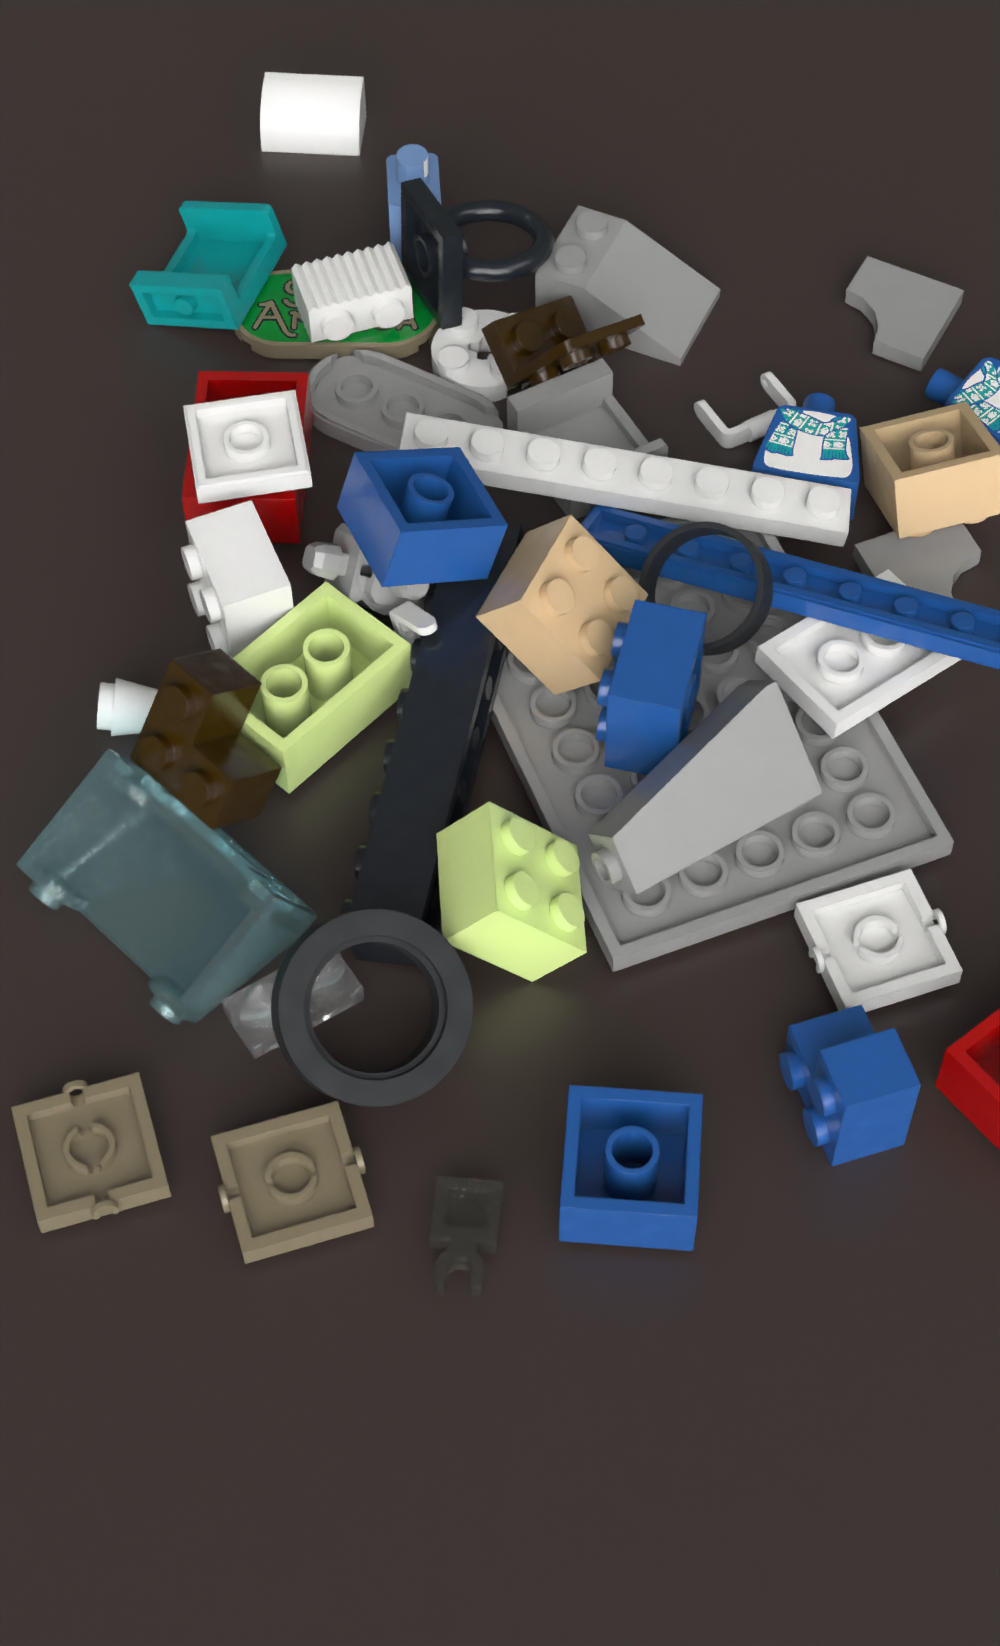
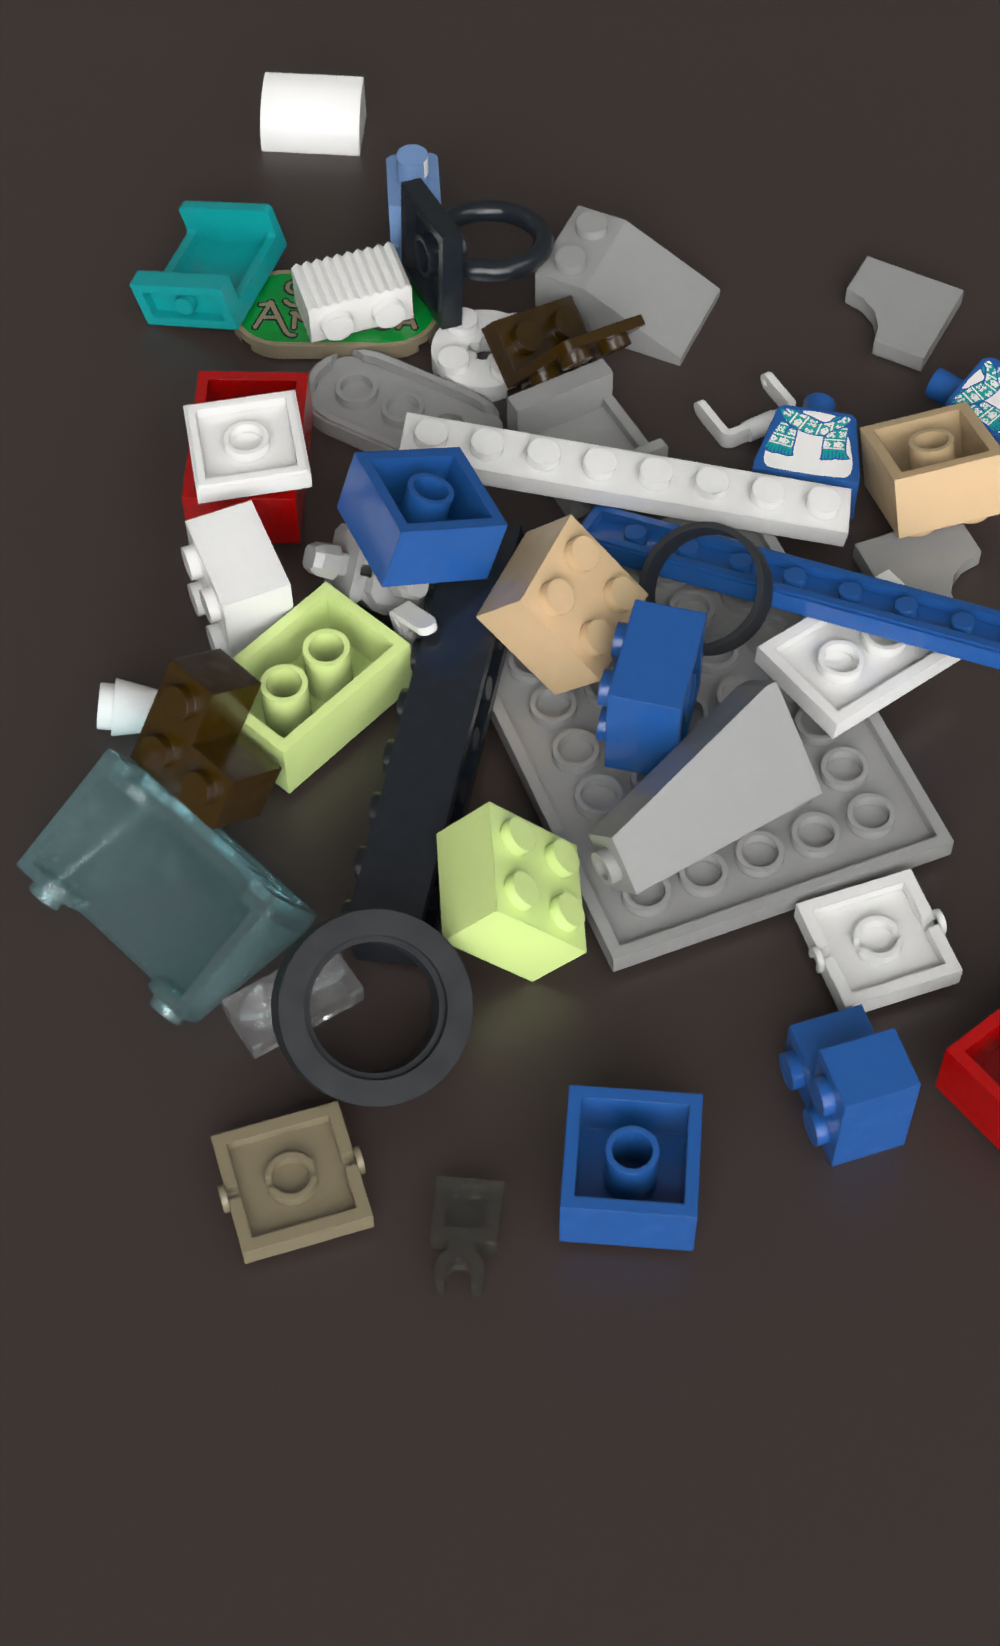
(90, 1152): dark tan plate -> none

